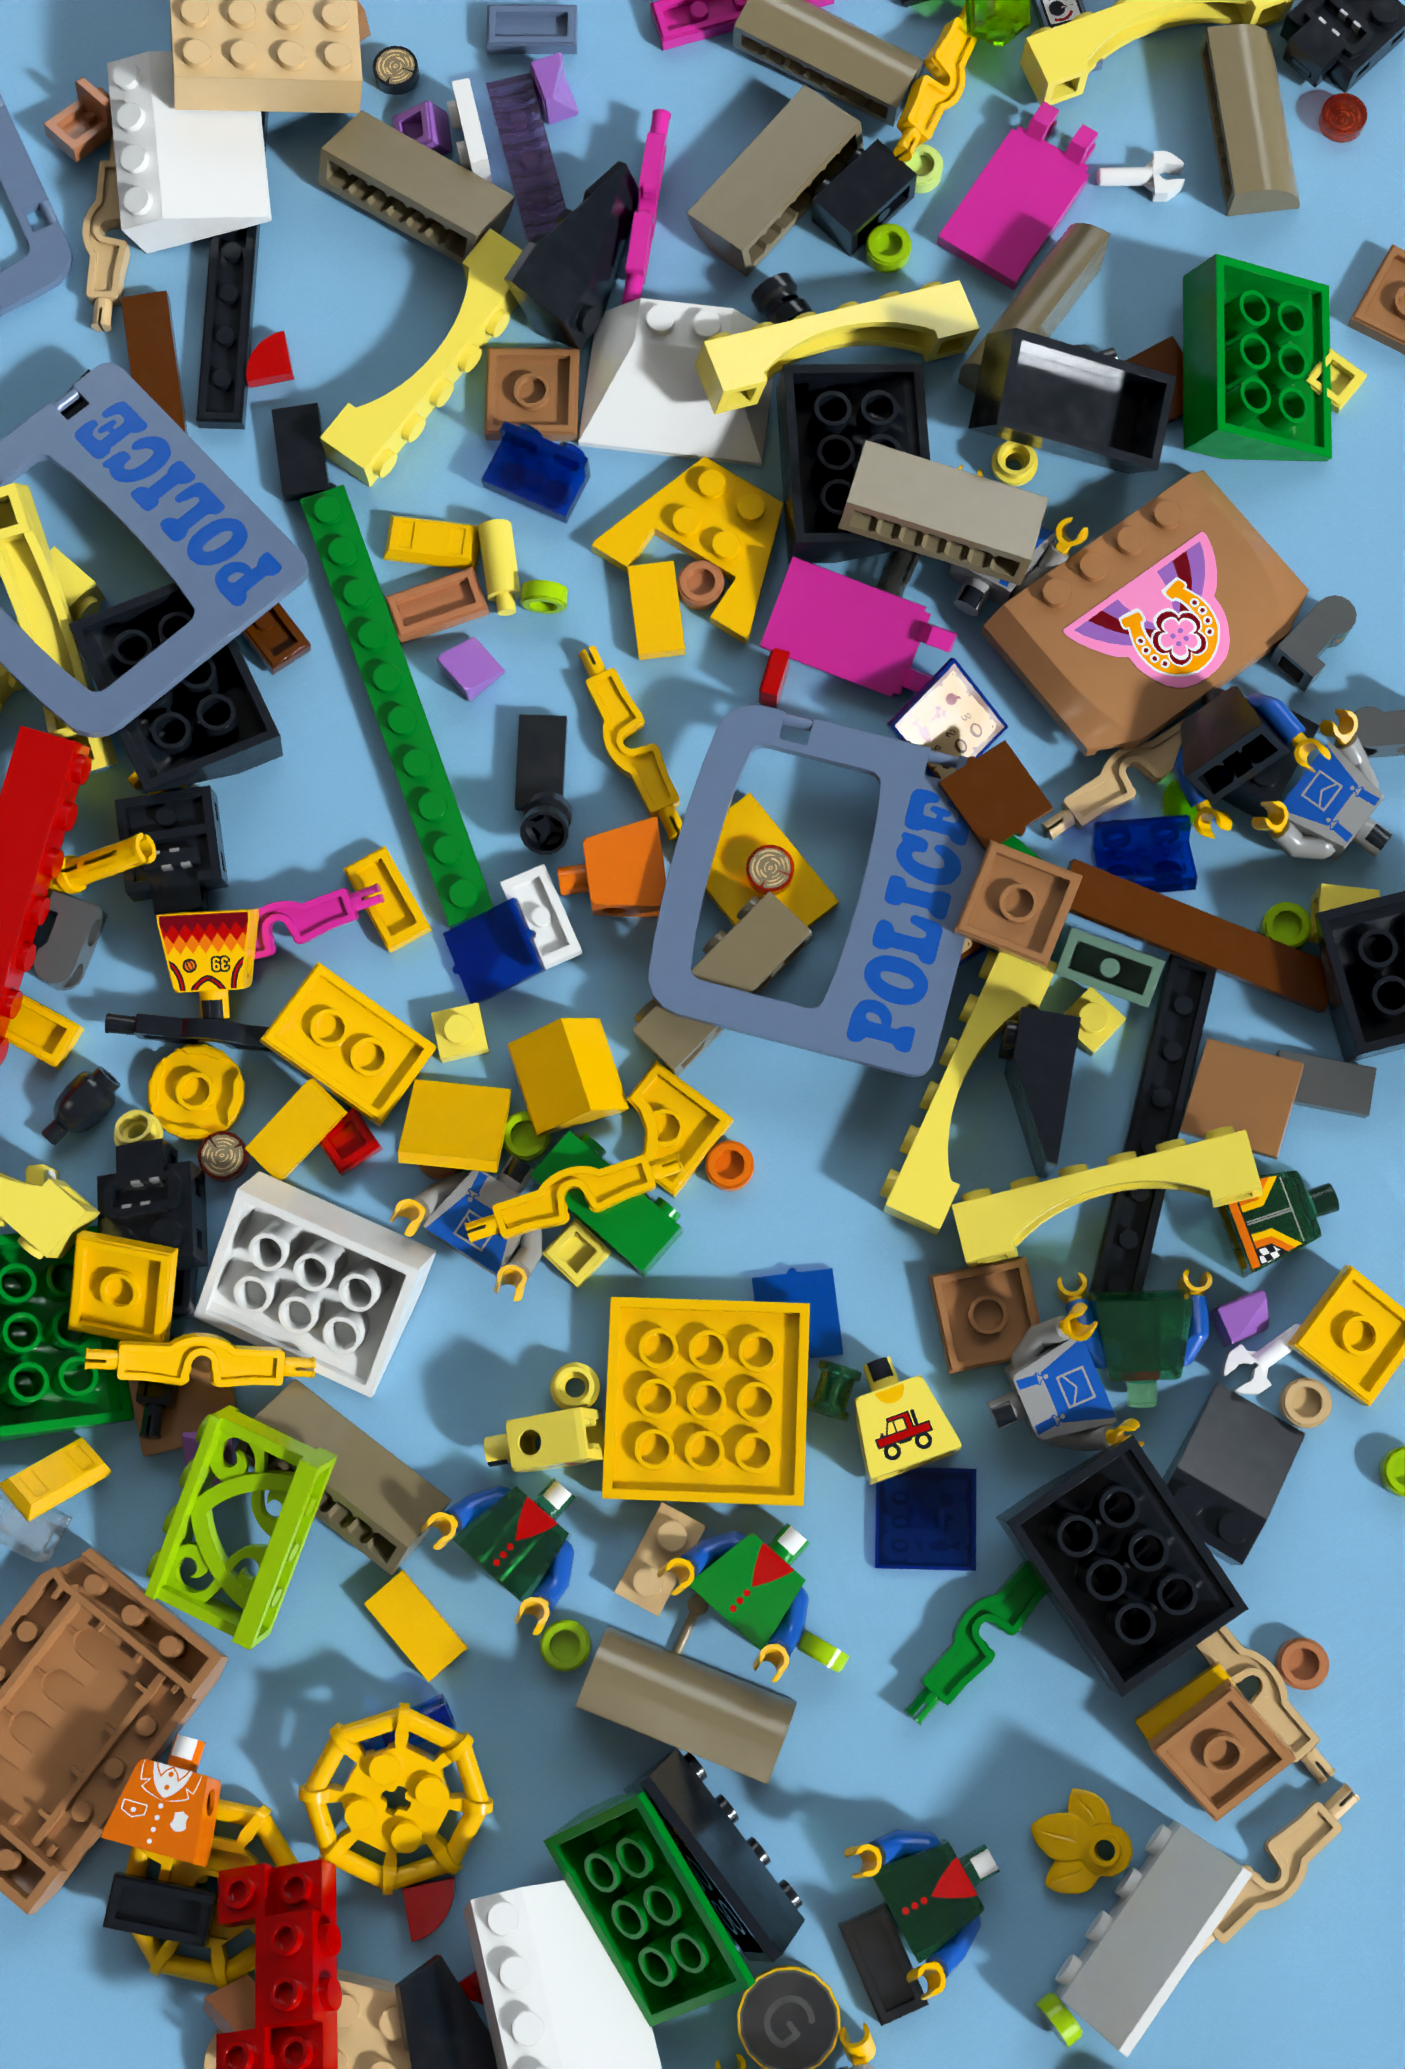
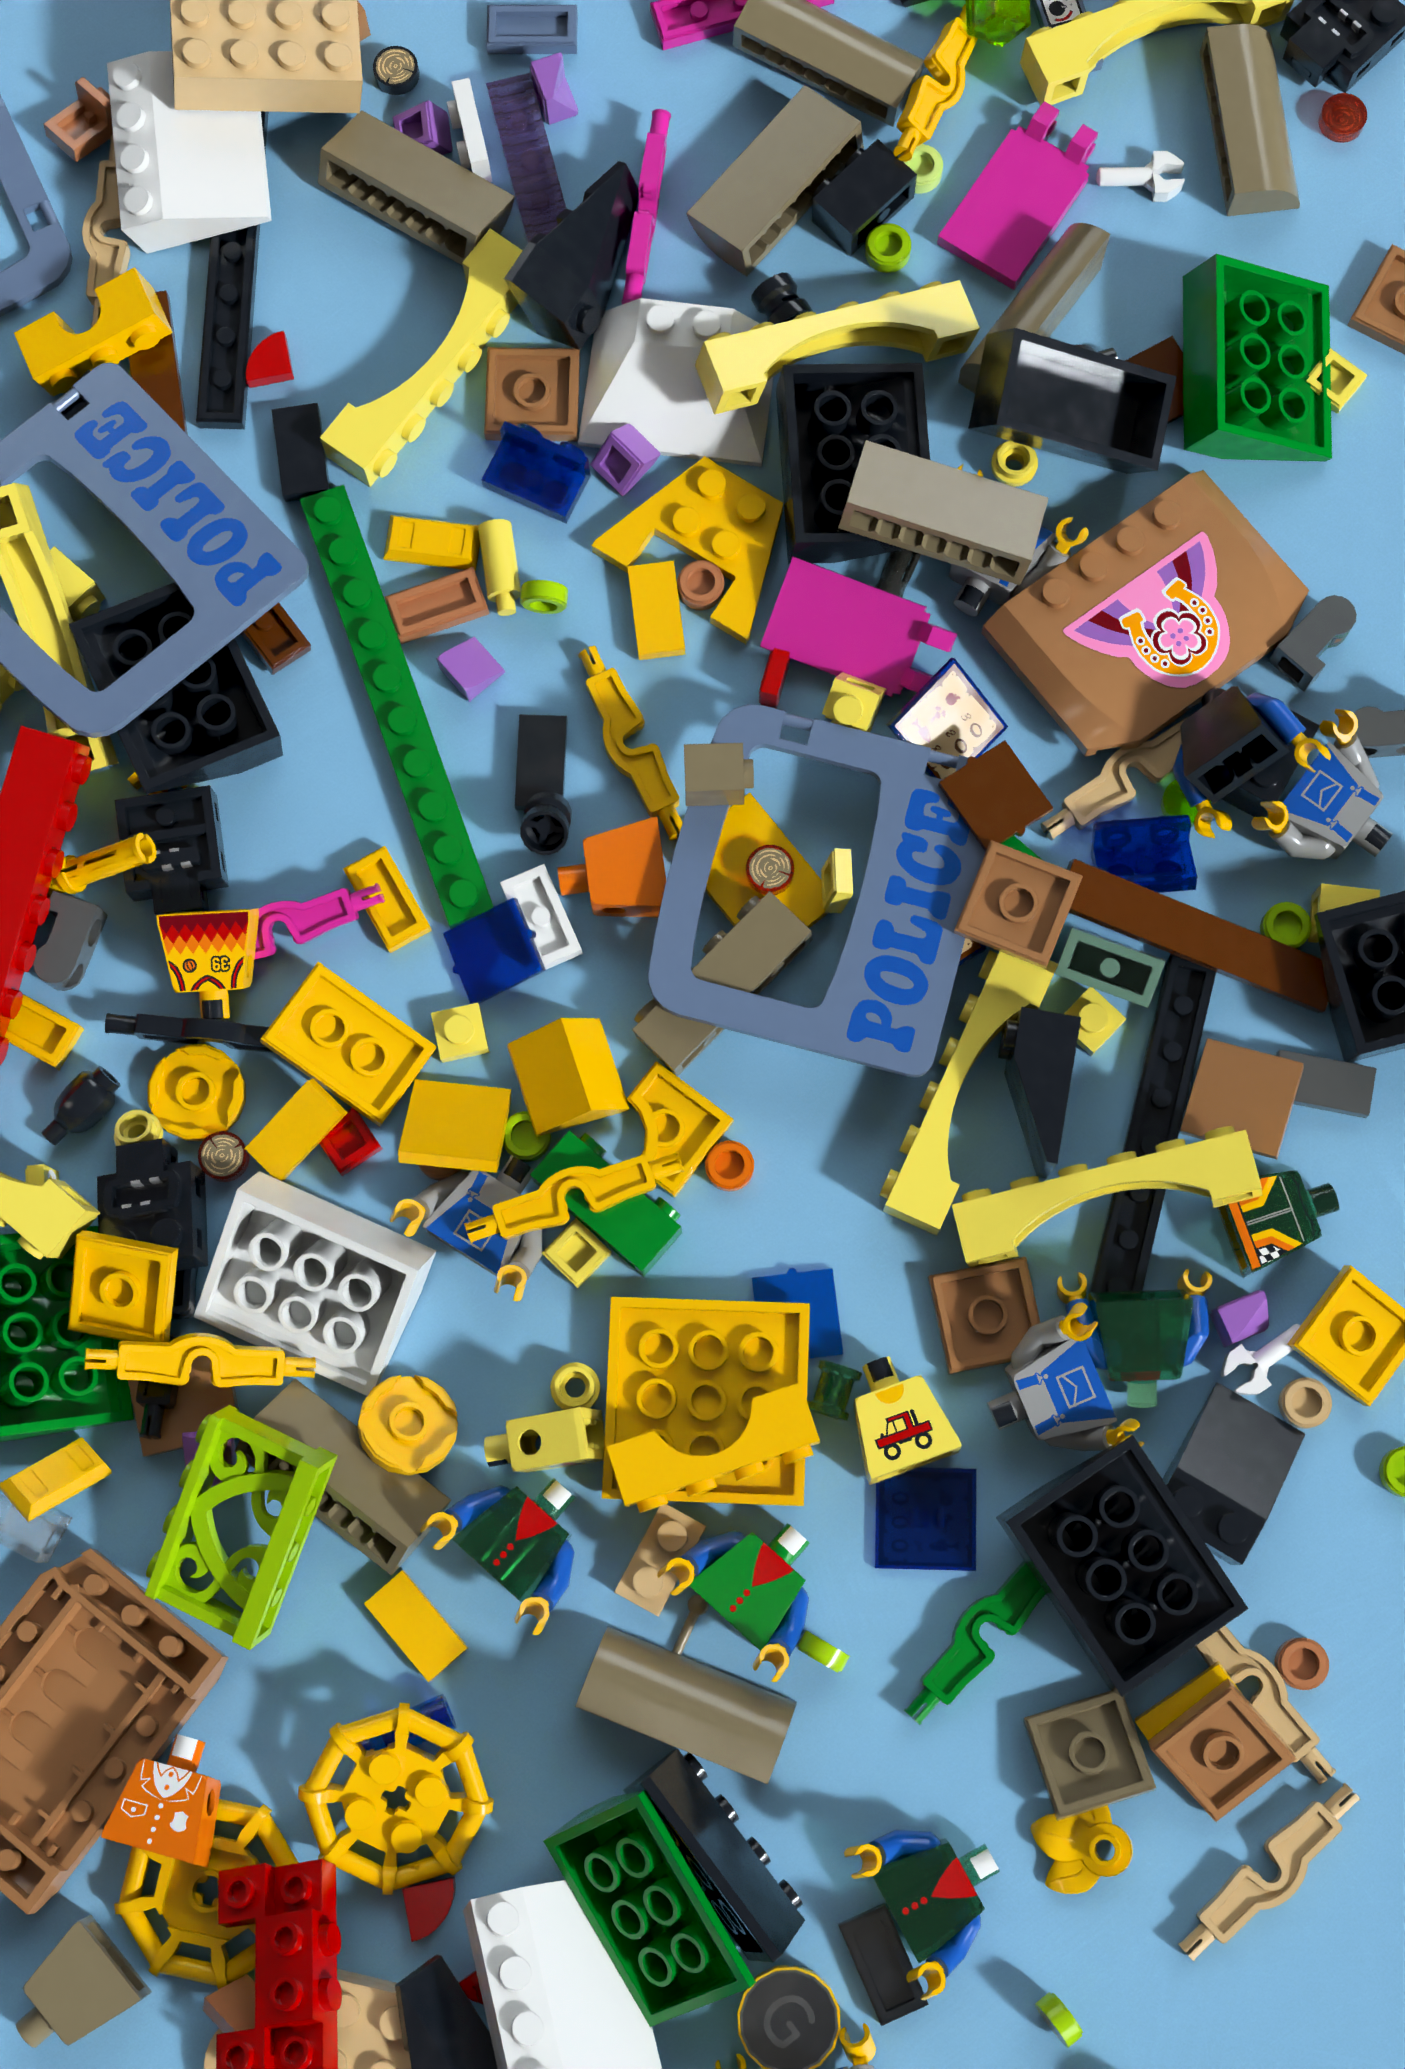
(79, 1986): none -> dark tan torso
(127, 323): none -> yellow arch
(160, 1909): black tile -> none
(407, 1424): none -> yellow tile
(565, 1645): lime tile -> none
(624, 458): none -> medium lavender slope
(716, 774): none -> dark tan brick
(776, 1427): none -> yellow arch
(837, 880): none -> light yellow tile
(853, 702): none -> light yellow brick
(1089, 1754): none -> dark tan tile
(1150, 1934): white slope -> none

